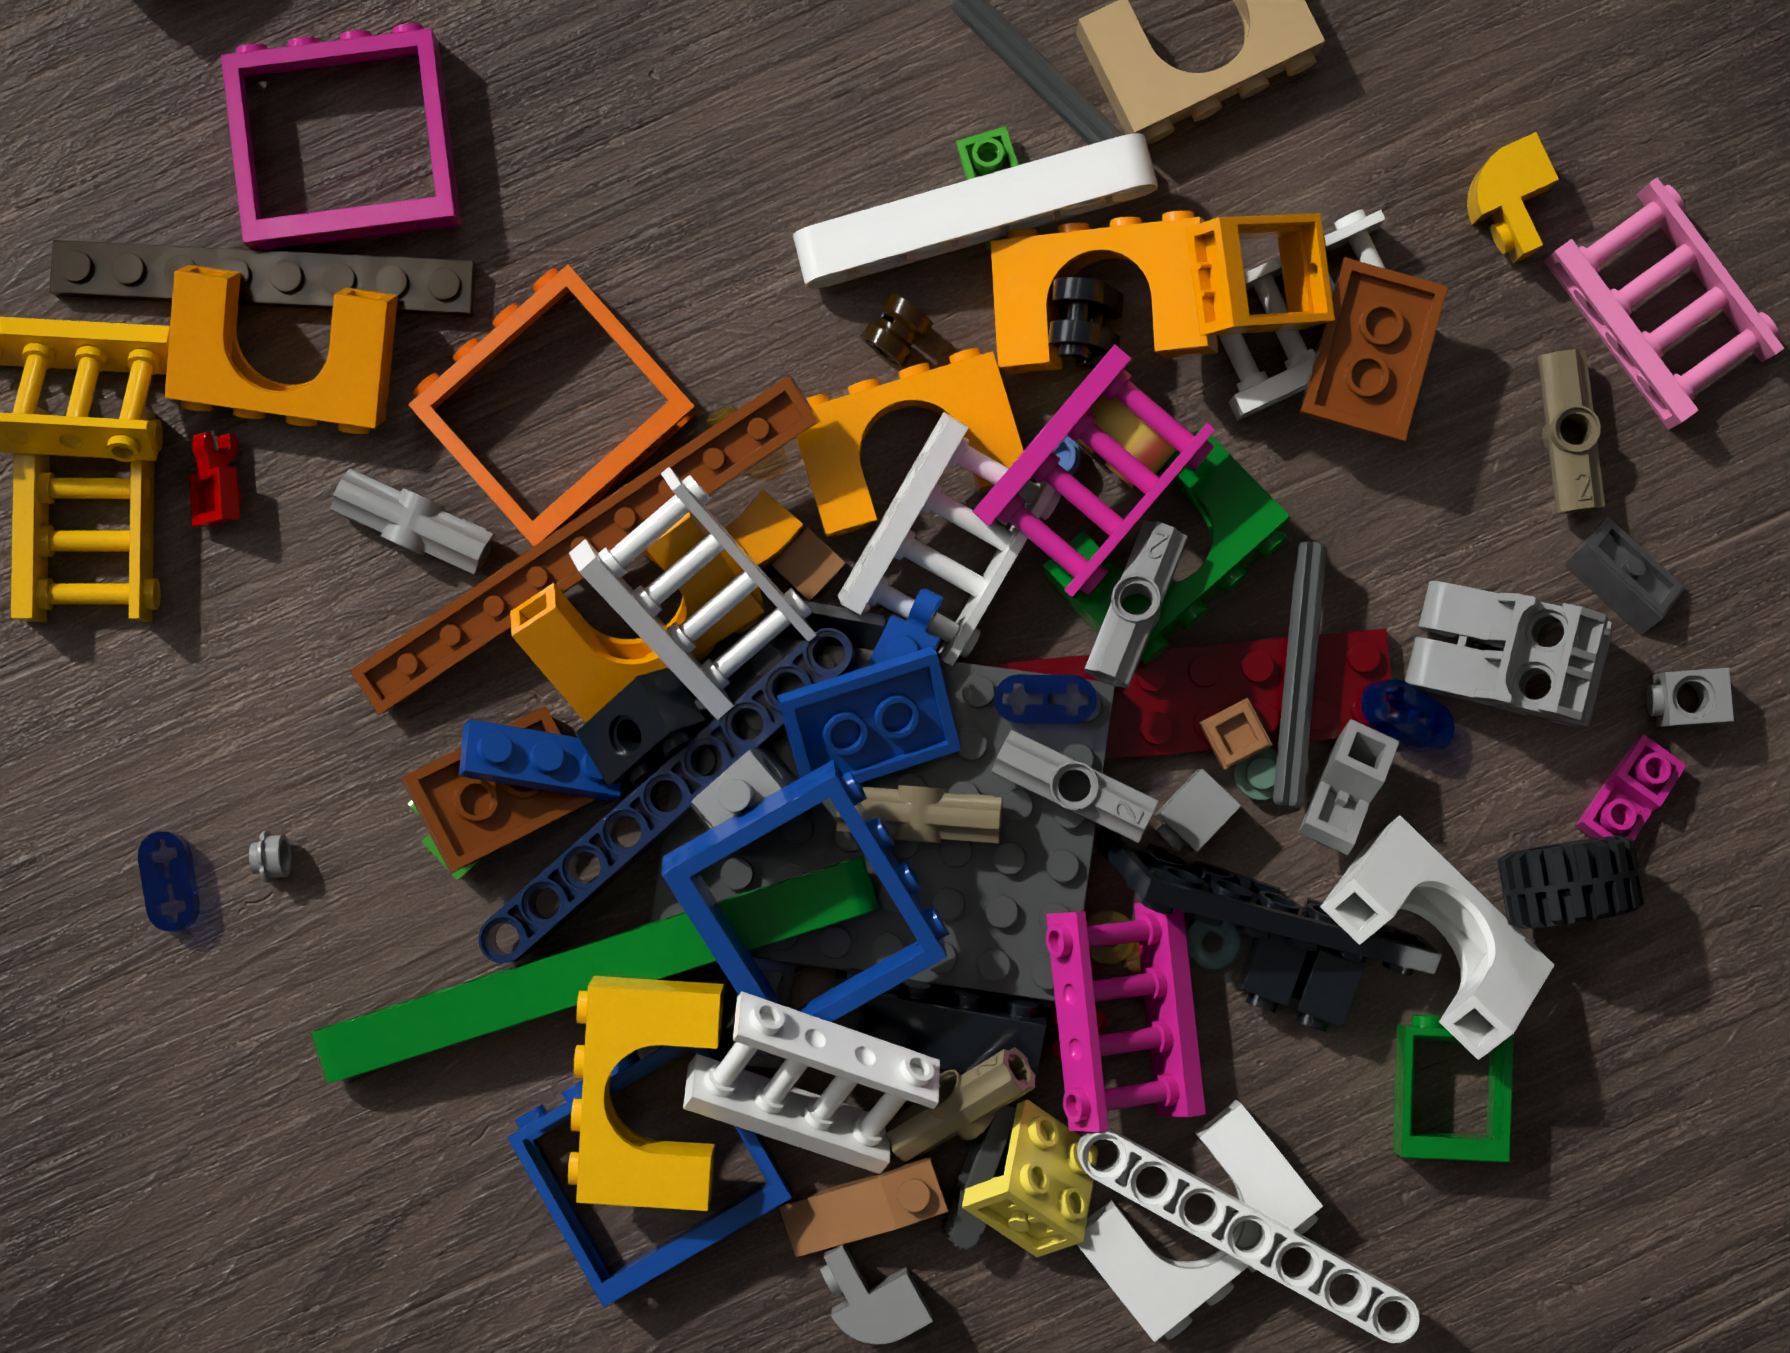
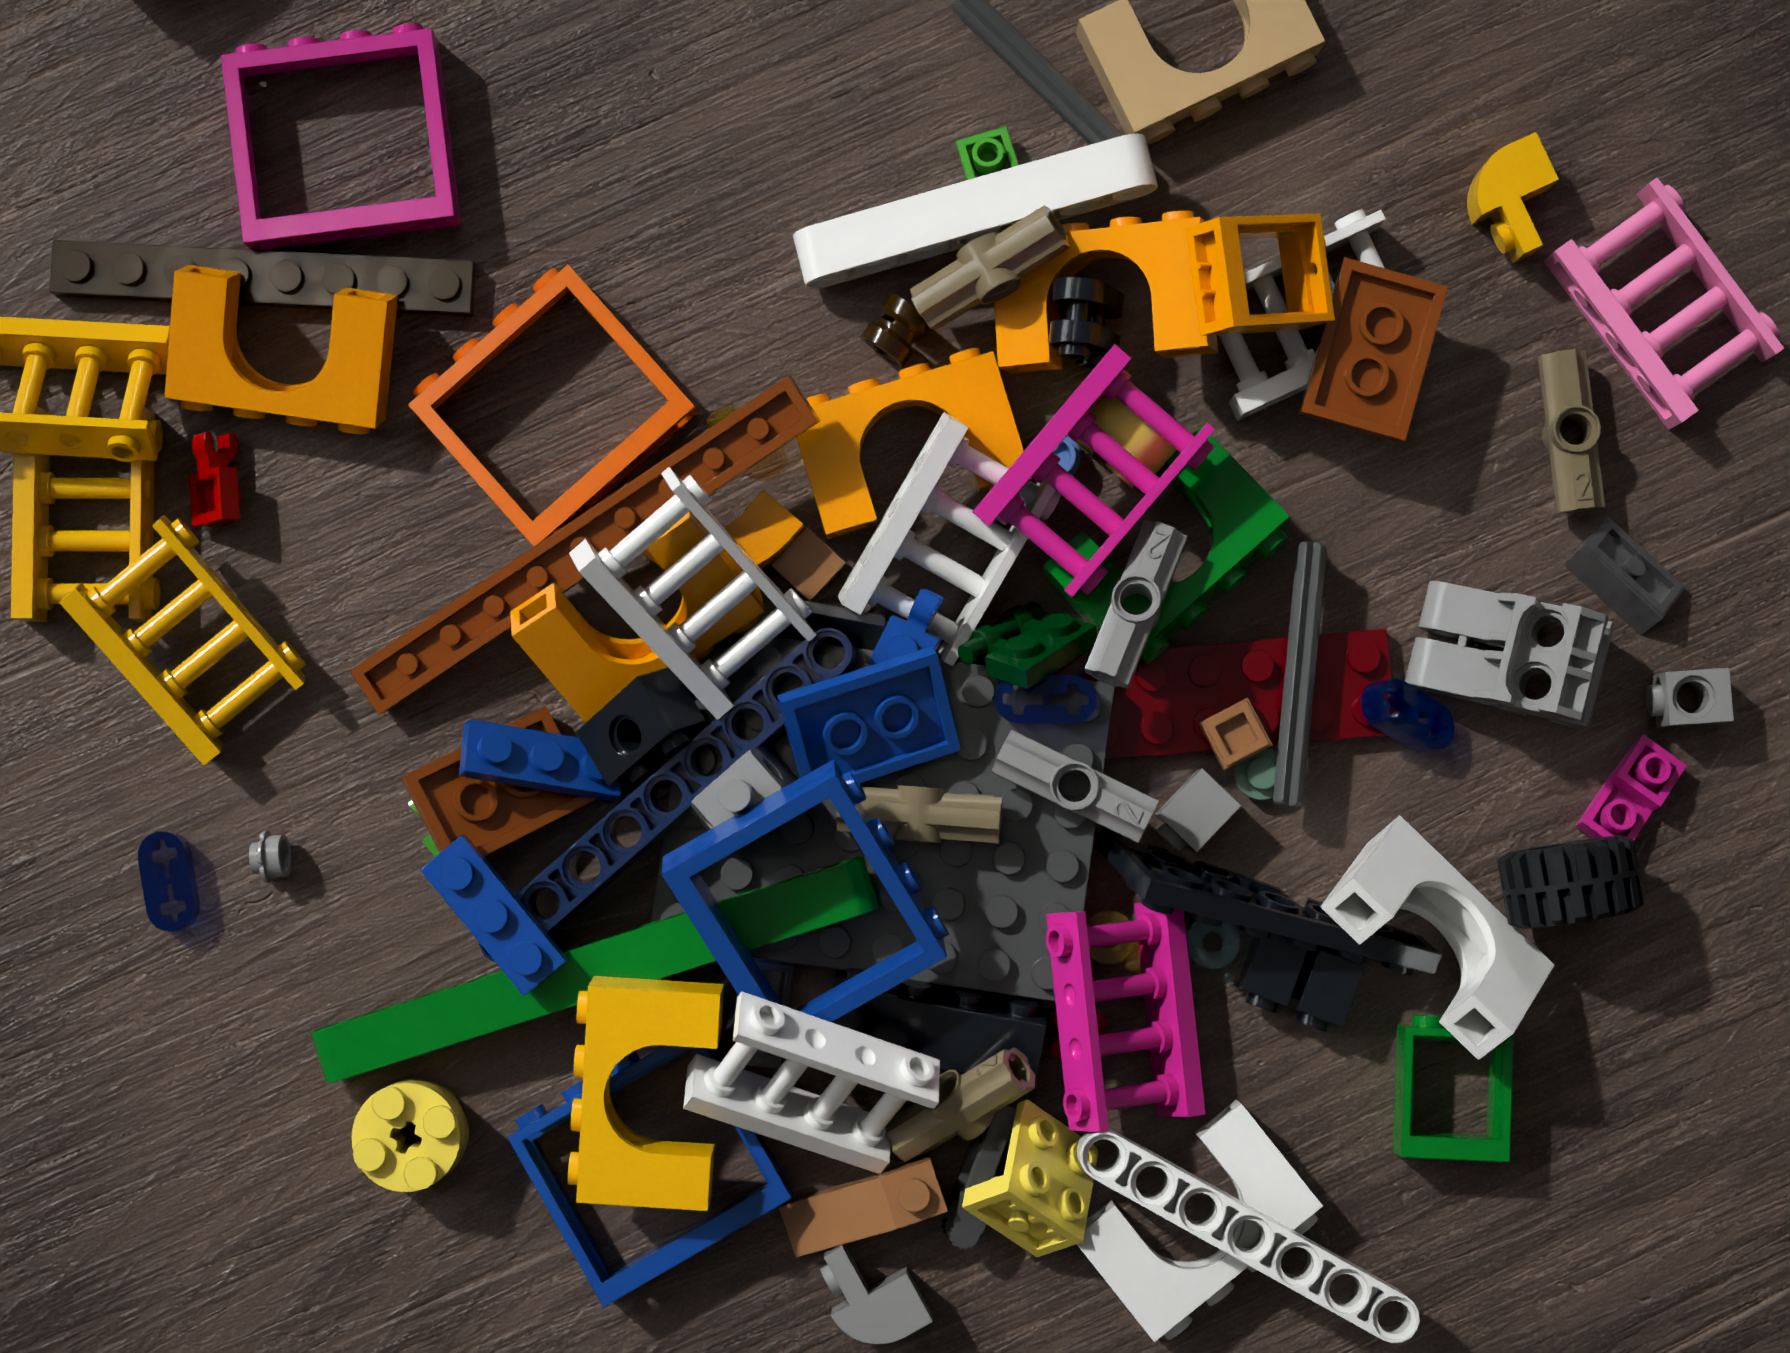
(166, 689): none -> yellow fence
(382, 1149): none -> light yellow brick
(412, 522): light grey piece -> none
(494, 914): none -> blue plate
(989, 268): none -> dark tan piece
(1027, 646): none -> dark green plate
(1347, 786): light grey brick -> none

